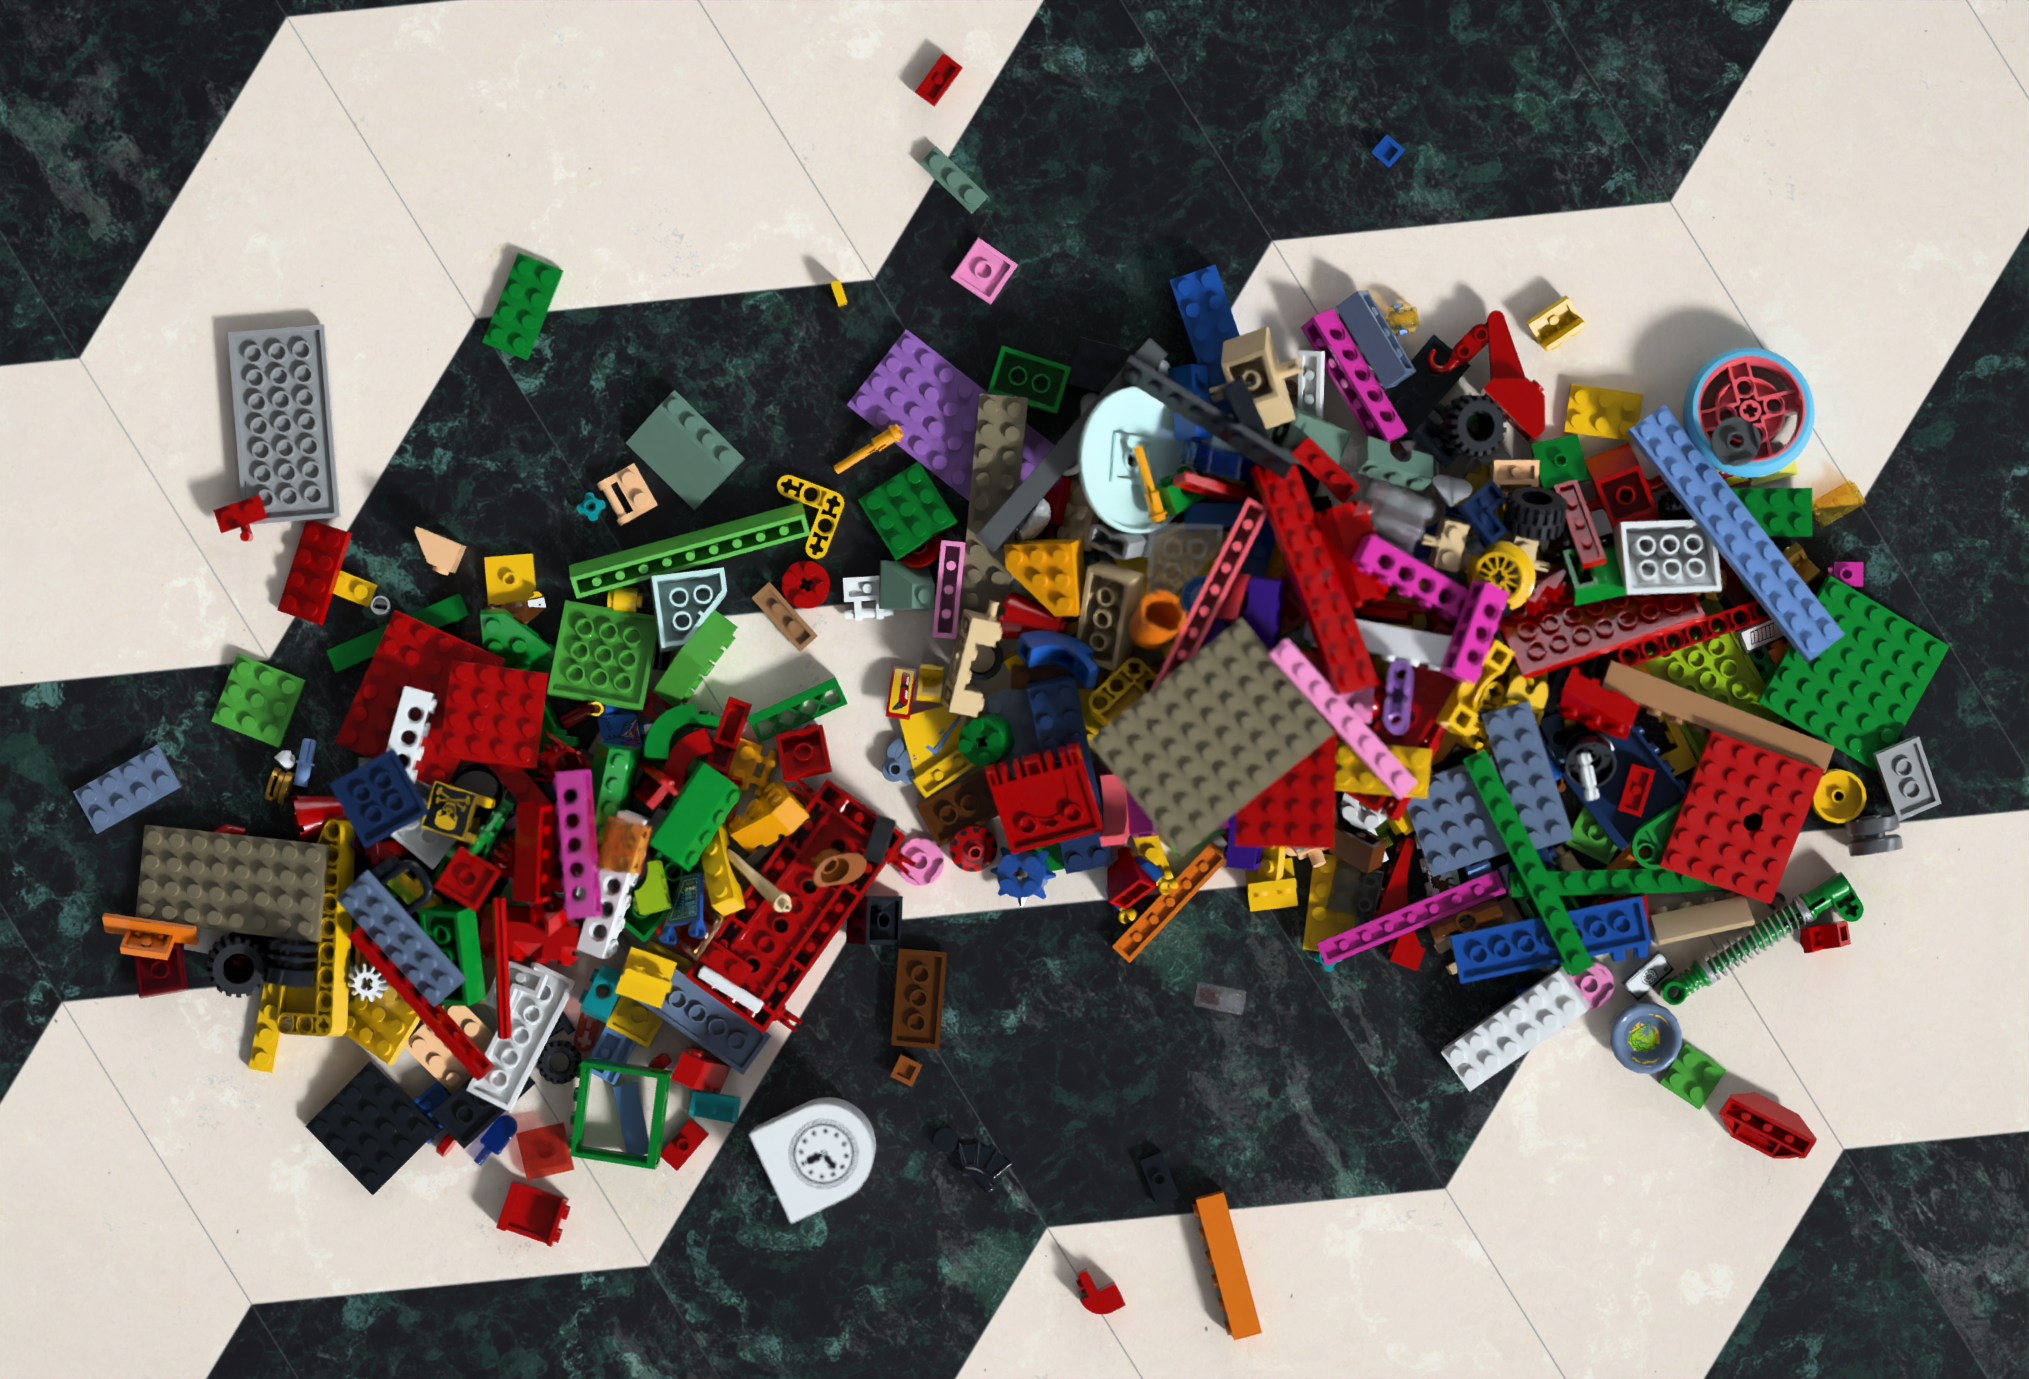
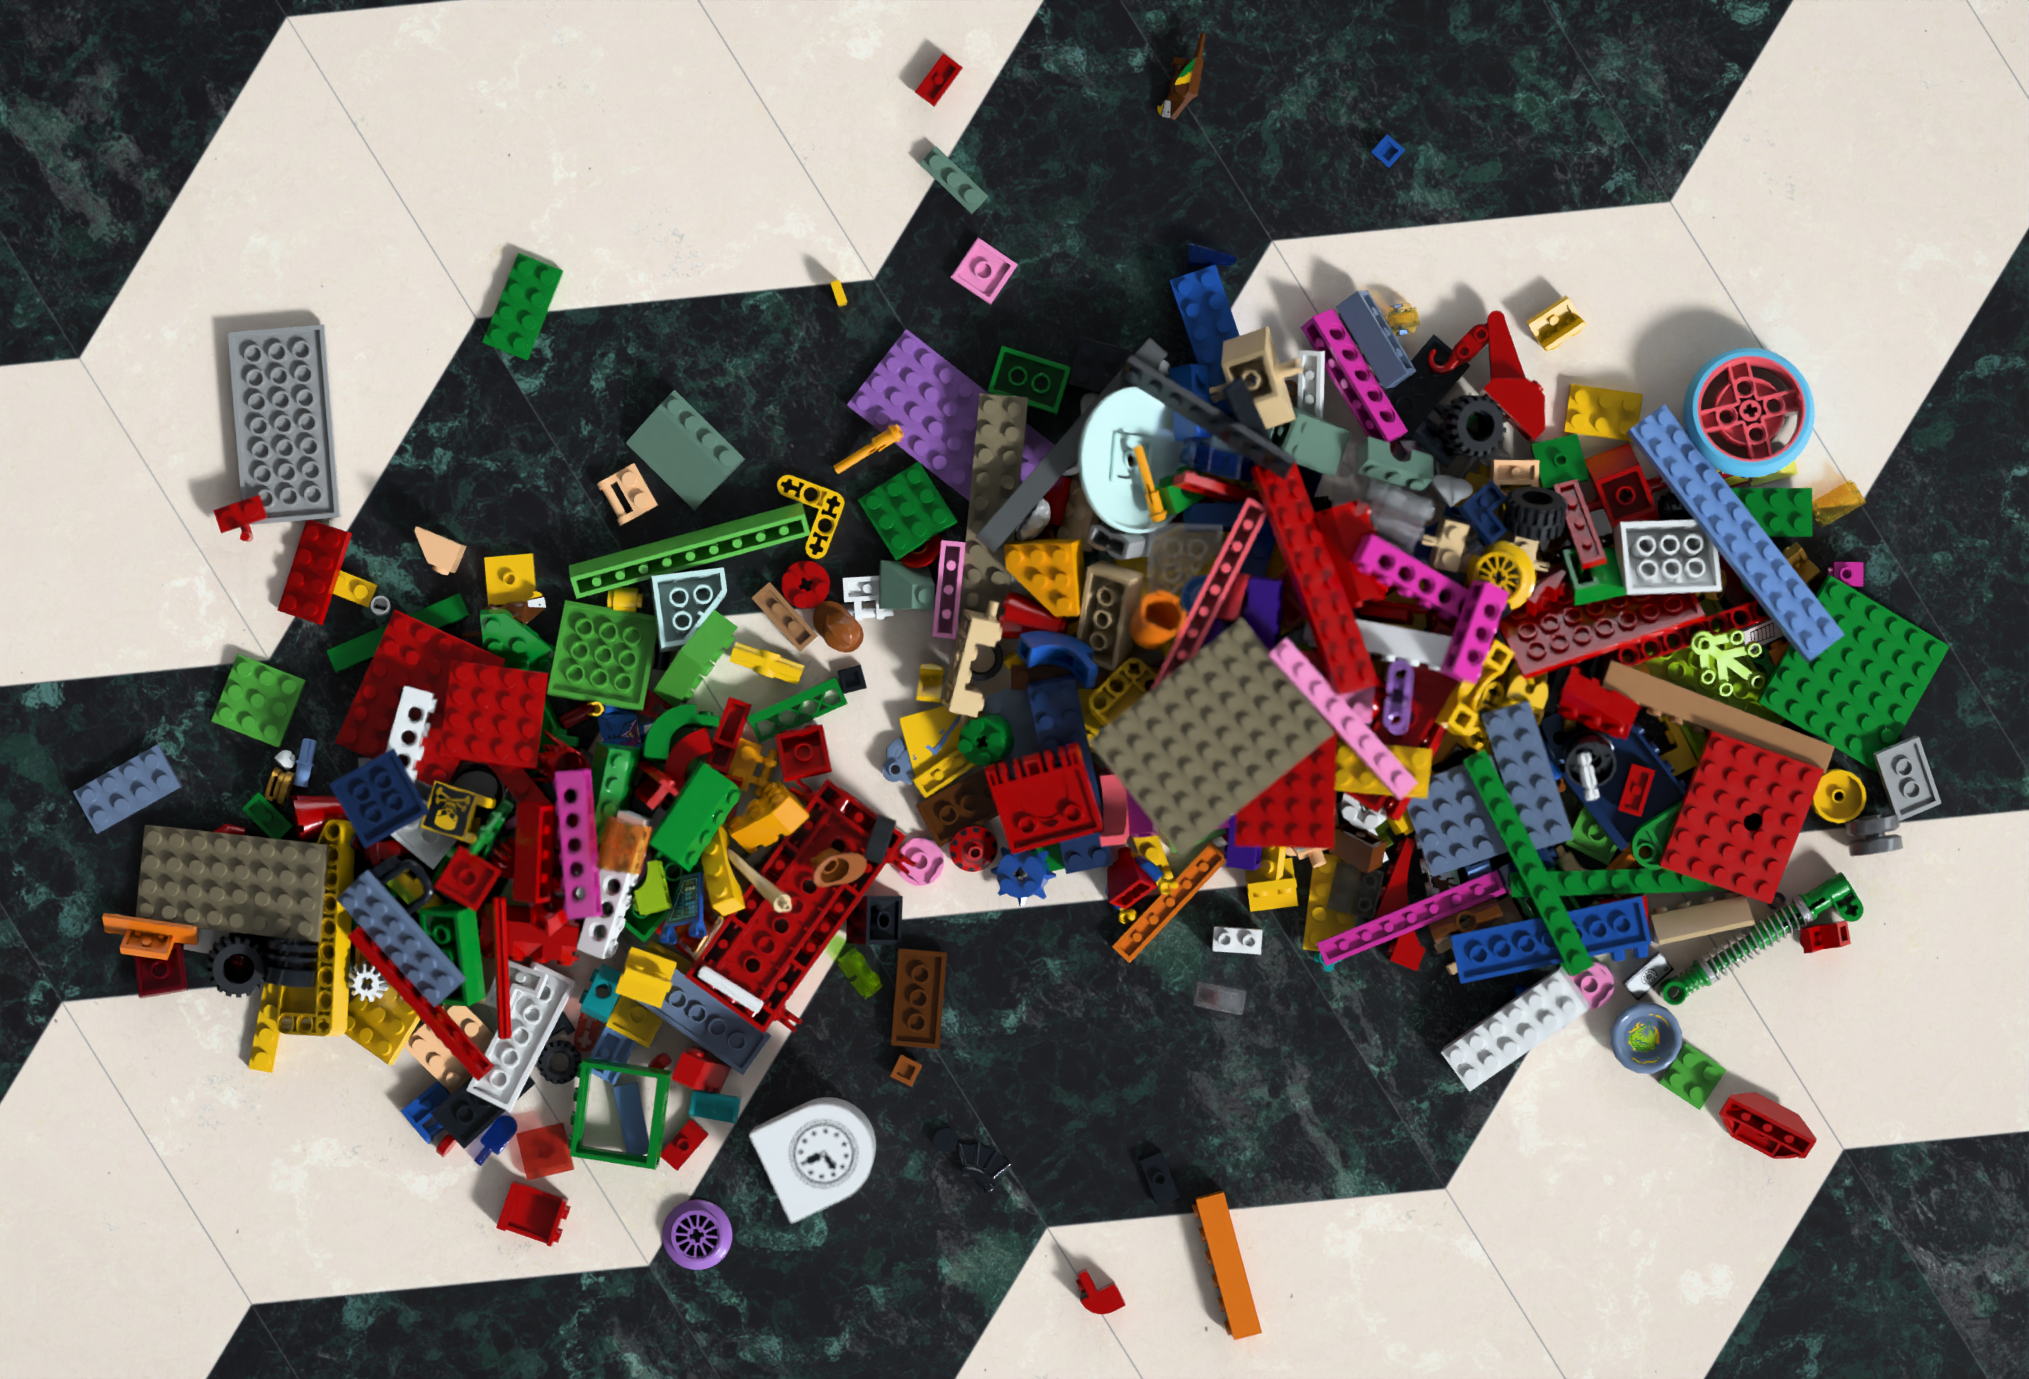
(267, 816): none -> green plate
(372, 1127): black plate -> none
(591, 513): teal plate -> none
(698, 1208): none -> medium lavender piece
(726, 963): red plate -> none
(766, 663): none -> yellow piece
(837, 627): none -> dark orange piece
(852, 679): none -> black tile
(867, 980): none -> clear neon green hinge
(901, 692): slope -> none
(1183, 83): none -> reddish brown animal
(1204, 256): none -> clear blue slope
(1237, 940): none -> white brick
(1325, 469): red plate -> none
(1725, 659): none -> lime plant
(1728, 453): dark grey plate -> none

